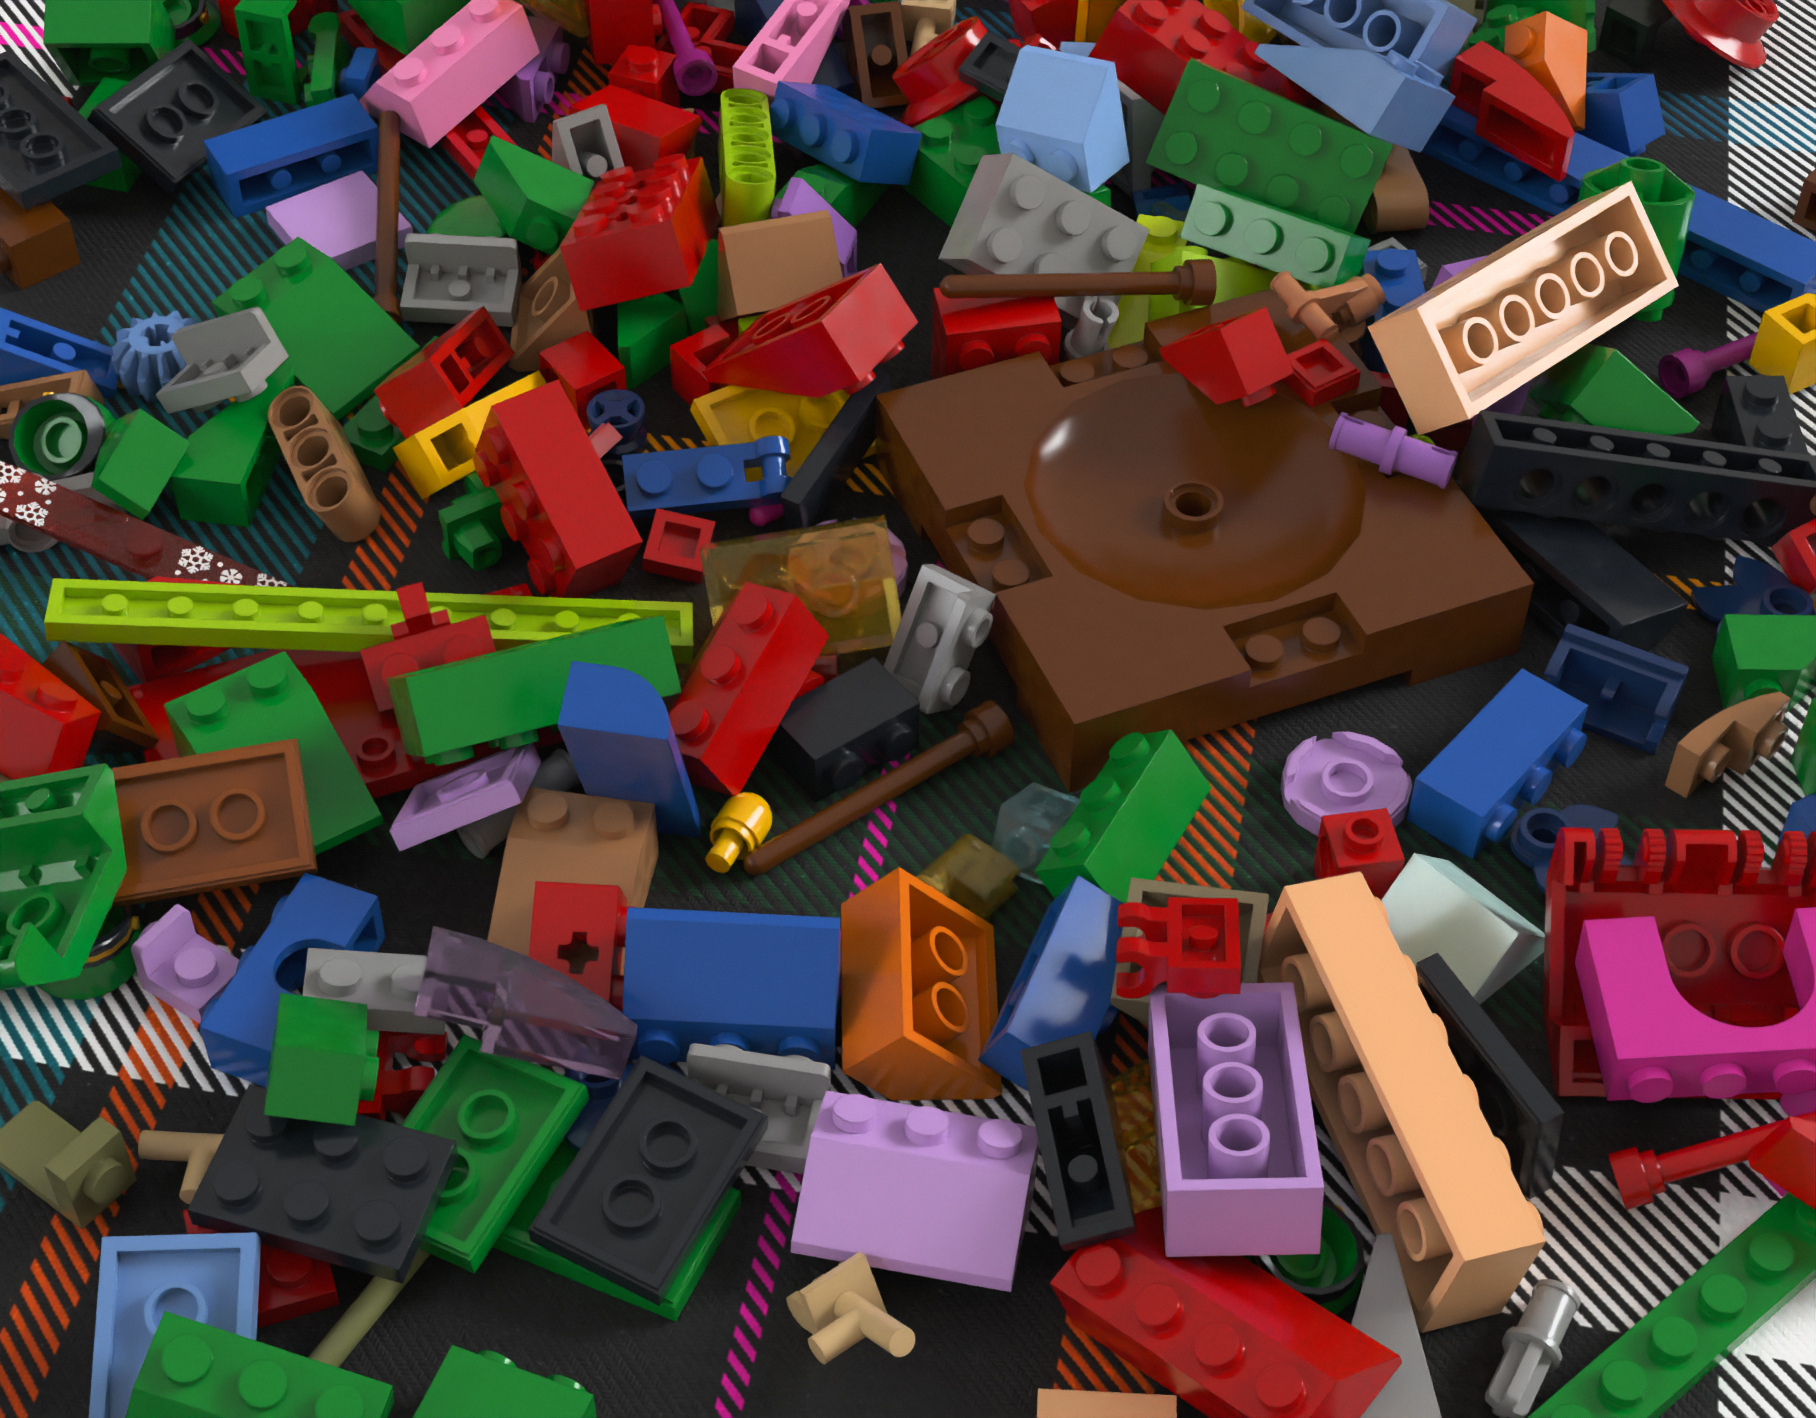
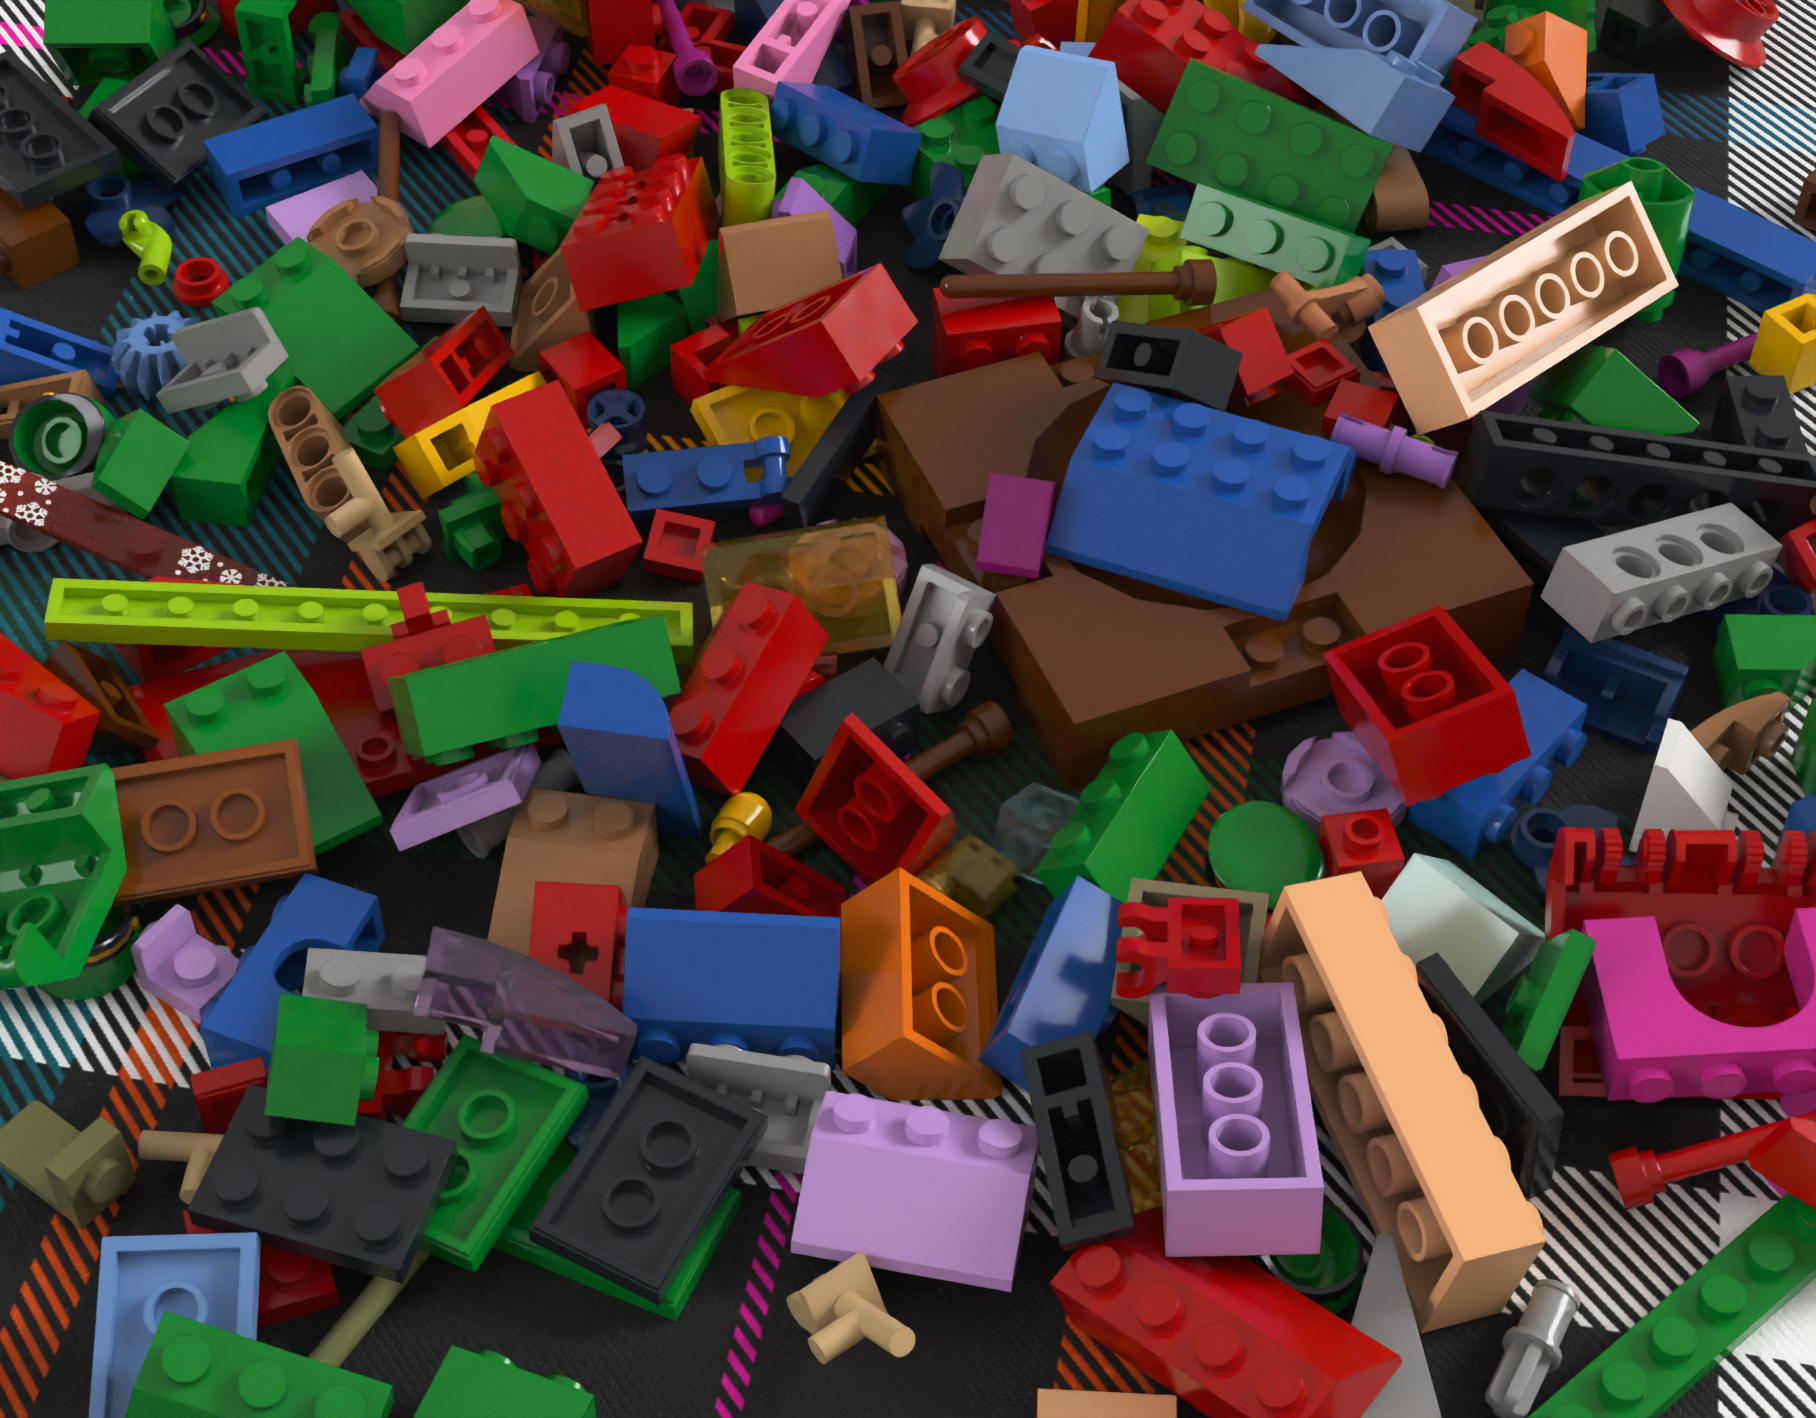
(114, 196): none -> dark blue plate
(149, 244): none -> lime arm
(199, 282): none -> red plate
(222, 1089): none -> red tile
(364, 238): none -> medium nougat tile
(385, 527): none -> tan arm
(765, 881): none -> red slope
(874, 806): none -> red slope
(934, 215): none -> dark blue plate
(1016, 525): none -> magenta slope
(1170, 363): none -> black brick
(1197, 500): none -> blue slope
(1262, 850): none -> green piece
(1360, 402): none -> red tile
(1427, 705): none -> red brick
(1545, 996): none -> green plate
(1660, 572): none -> light grey brick
(1684, 788): none -> white slope

